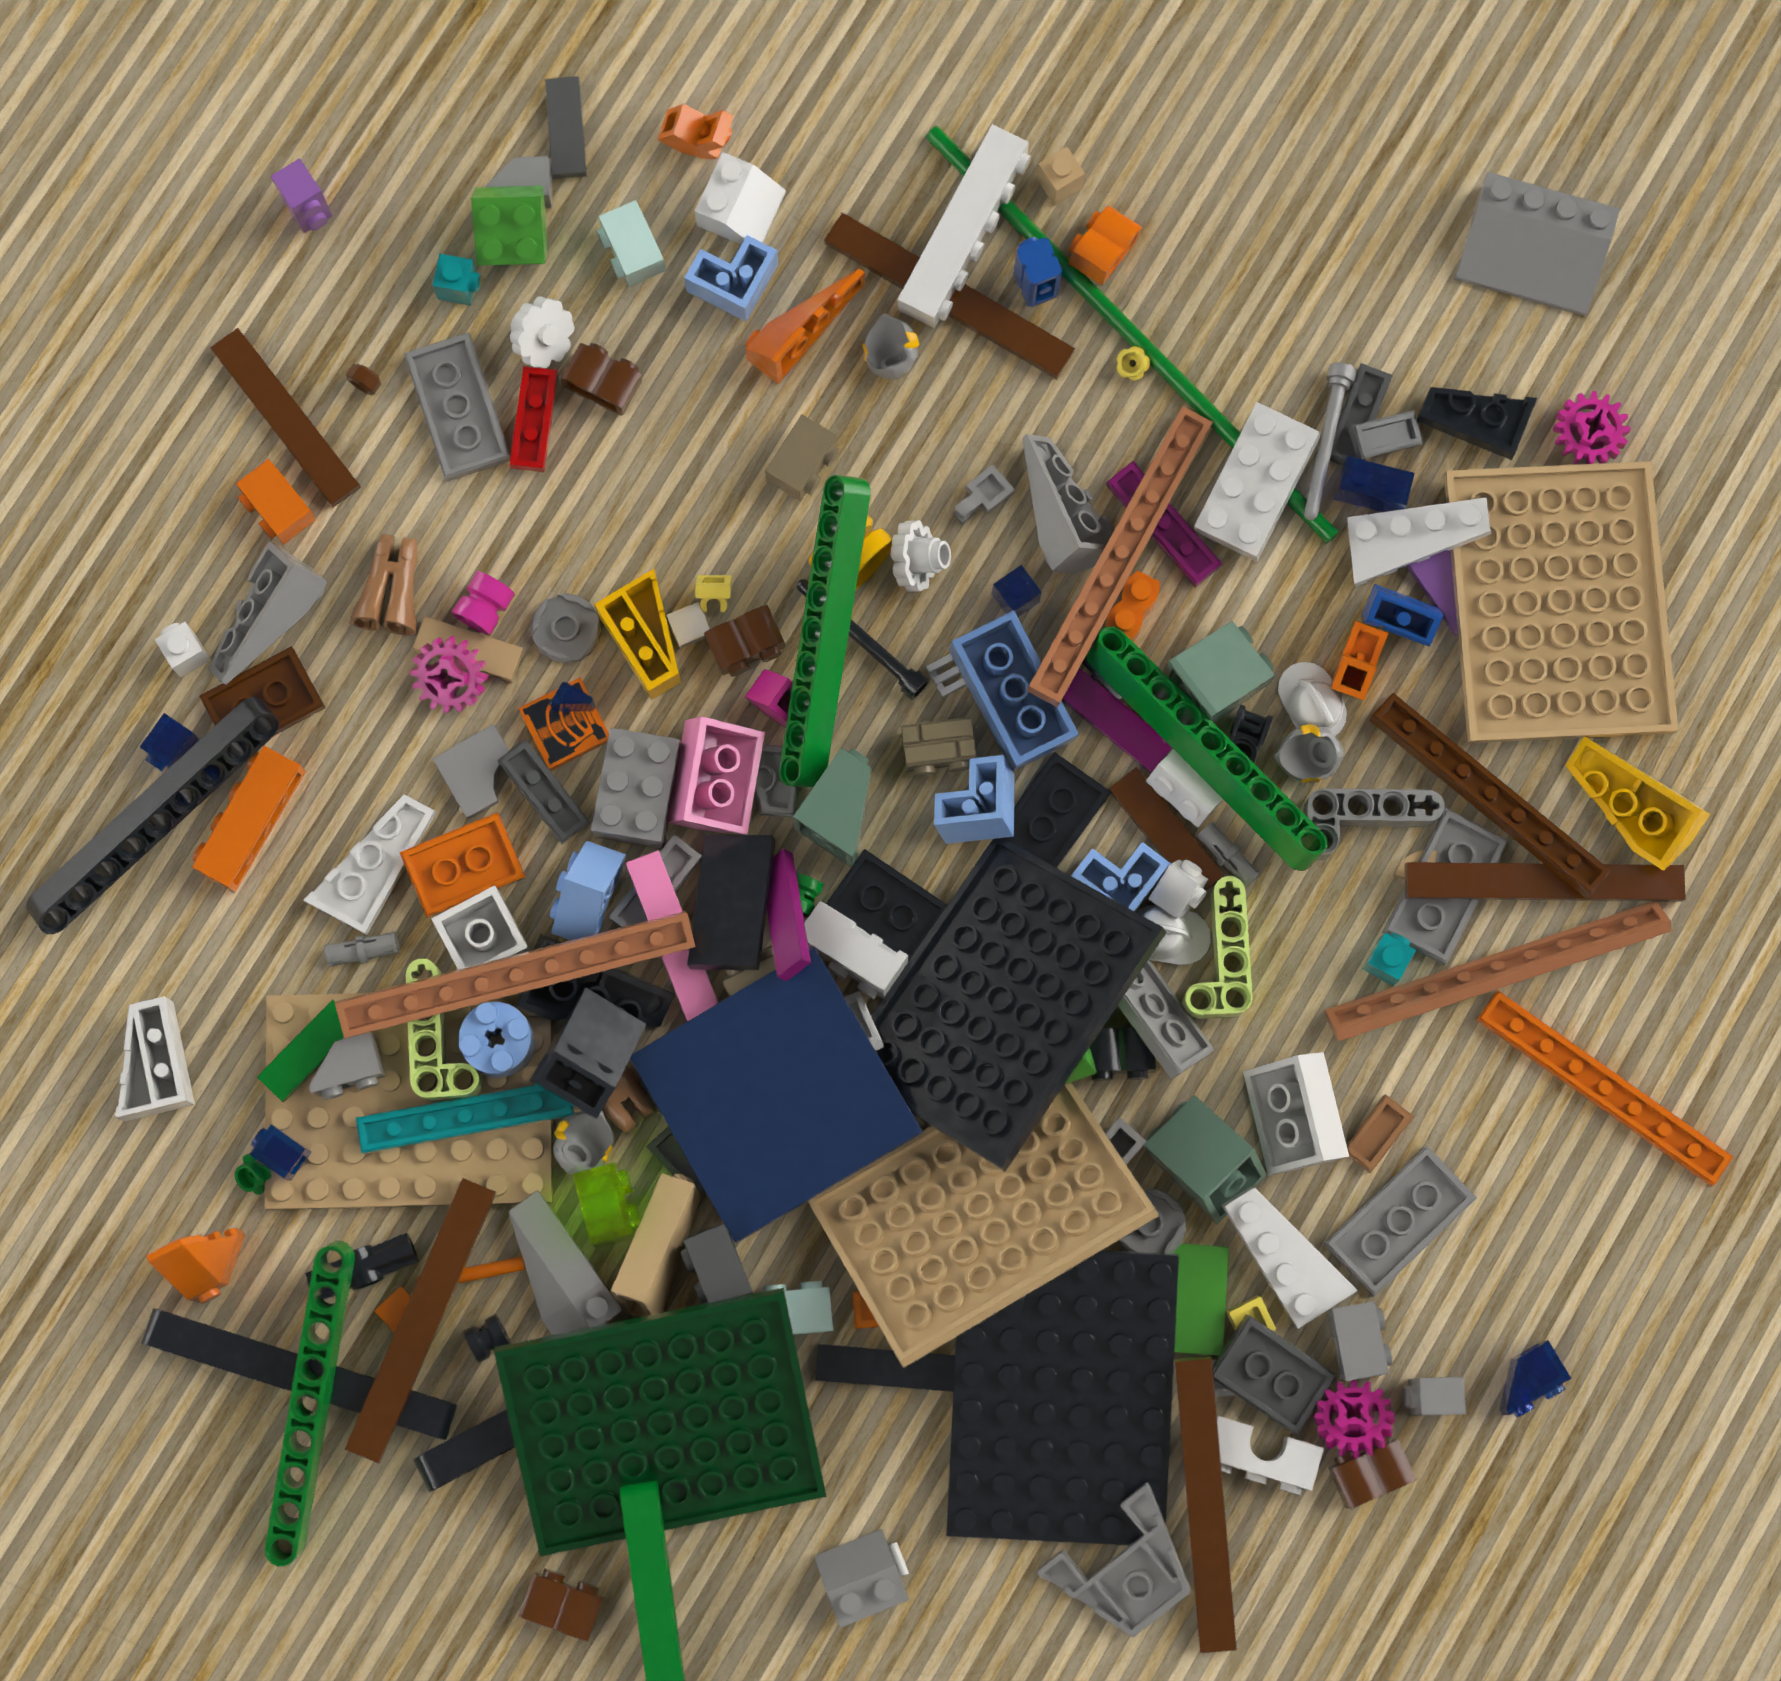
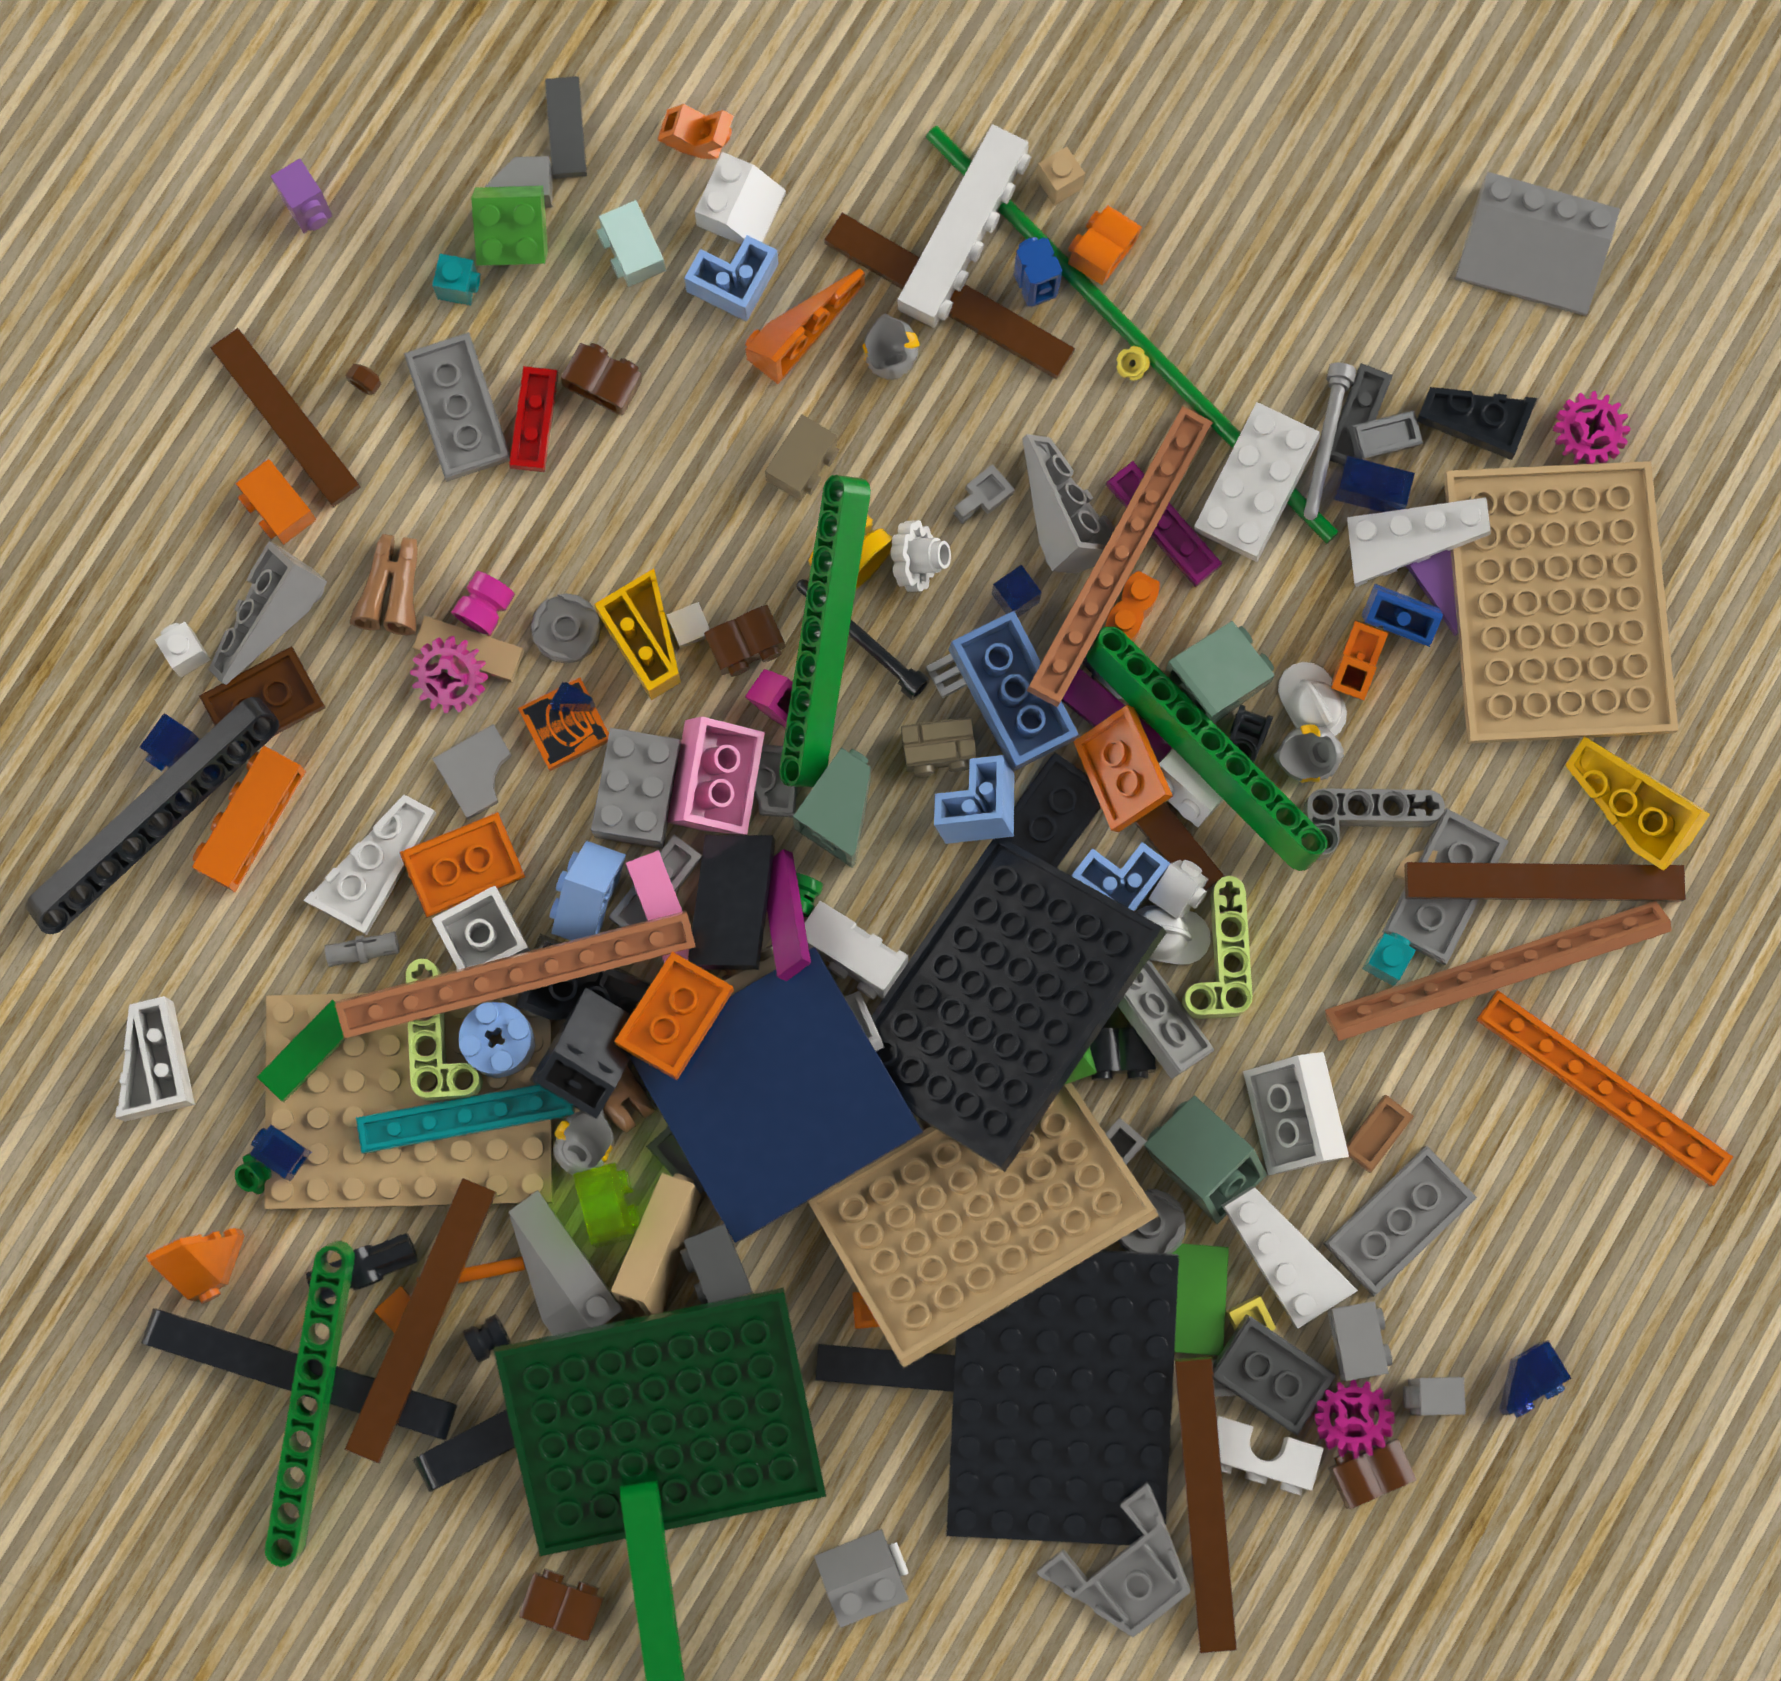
(349, 1064): light grey slope -> none
(541, 332): white plant -> none
(543, 791): dark grey tile -> none
(674, 1015): none -> orange plate
(713, 587): light yellow tile -> none
(808, 1307): light aqua brick -> none
(886, 904): black tile -> none
(1122, 768): none -> orange plate
(1228, 854): light grey pin -> none
(1490, 796): reddish brown tile -> none

